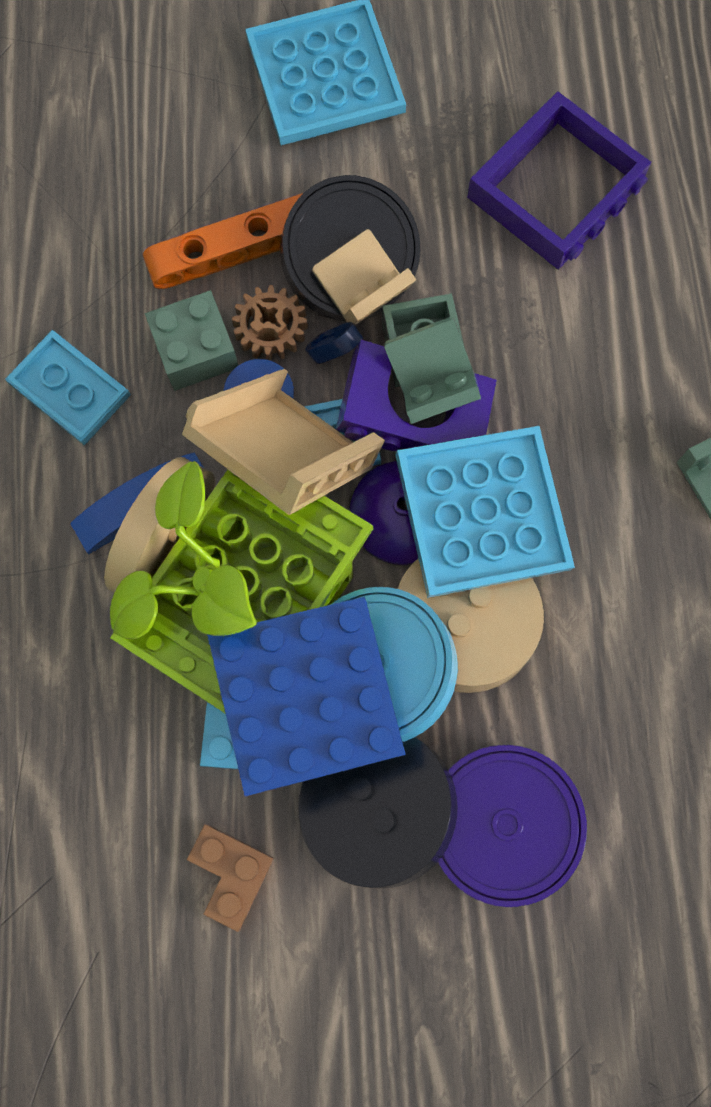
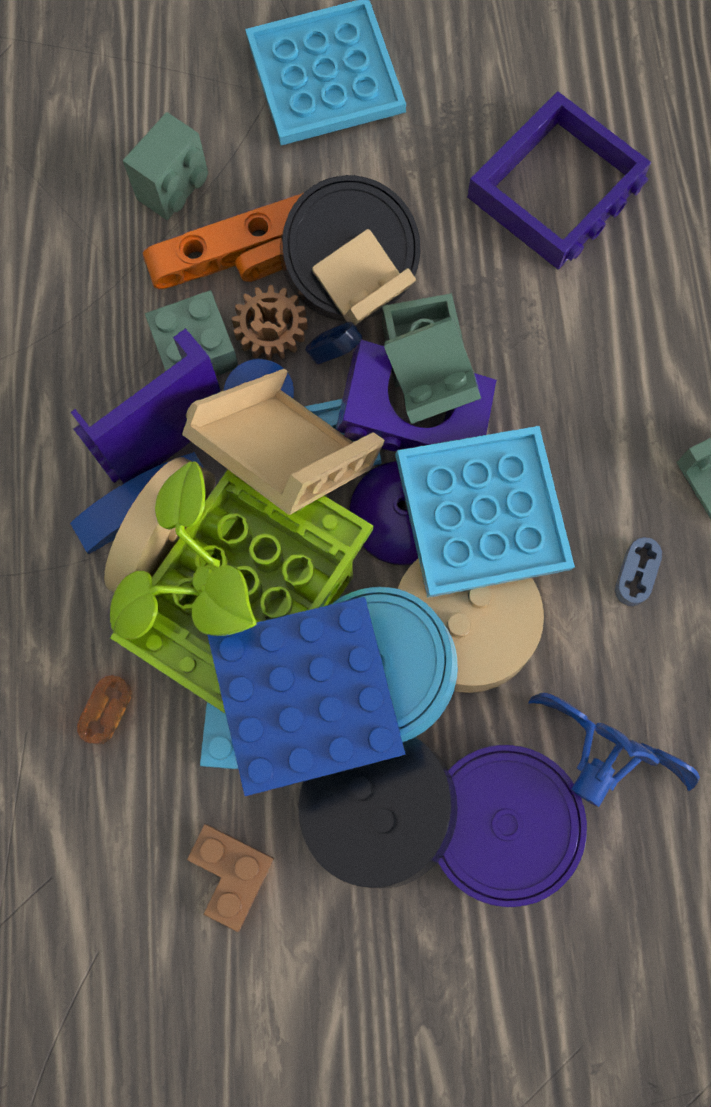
(68, 387): medium azure tile -> none
(96, 705): none -> clear orange beam
(151, 422): none -> dark purple panel
(166, 166): none -> sand green brick
(259, 261): none -> orange beam
(597, 777): none -> blue plant
(646, 574): none -> sand blue beam

